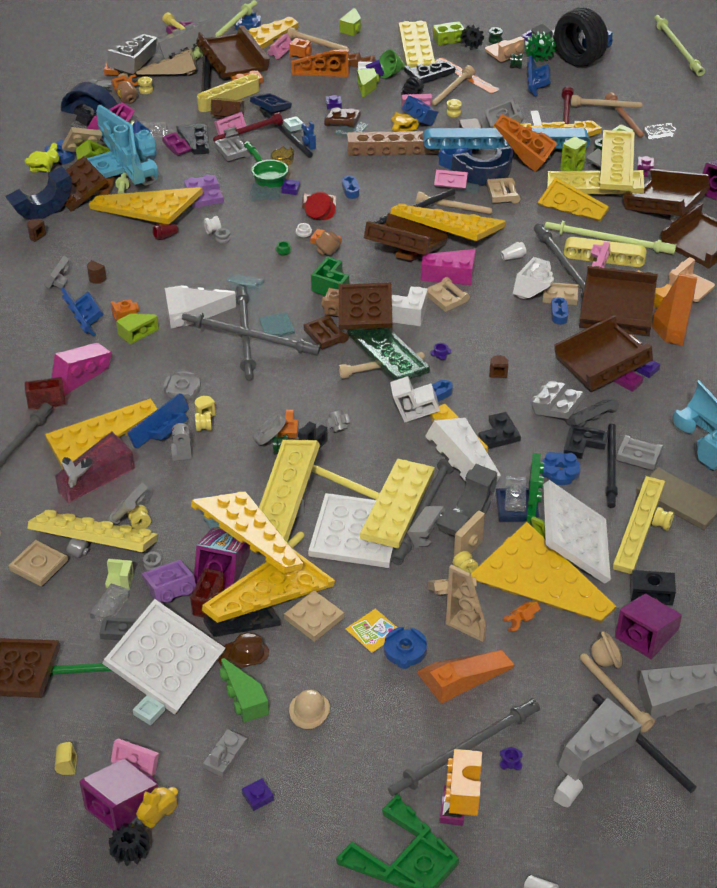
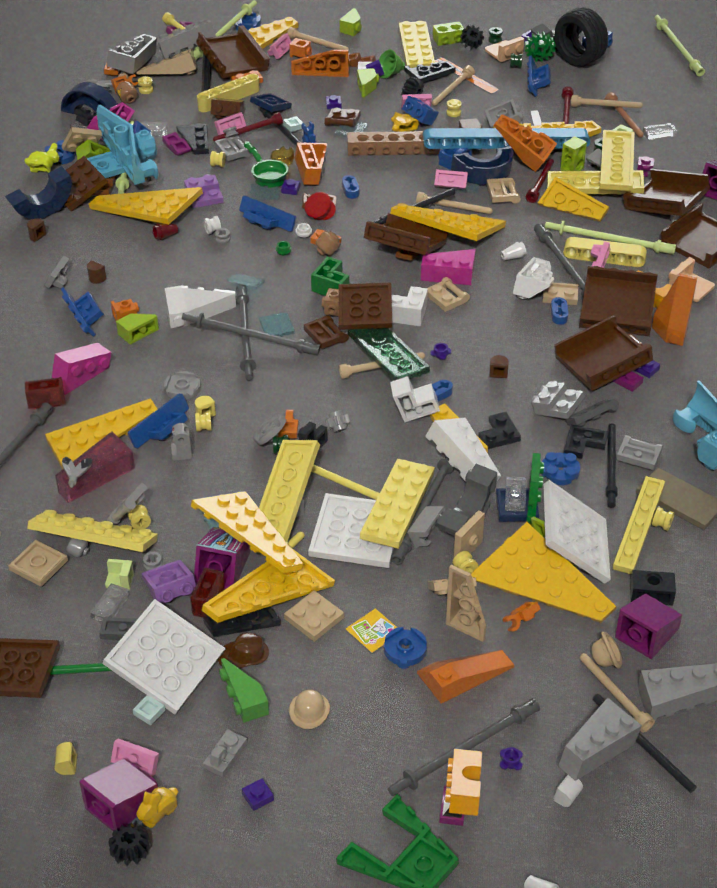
(217, 159): none -> light yellow wheel
(266, 215): none -> blue bracket
(310, 161): none -> orange wedge
(533, 194): none -> dark red piece

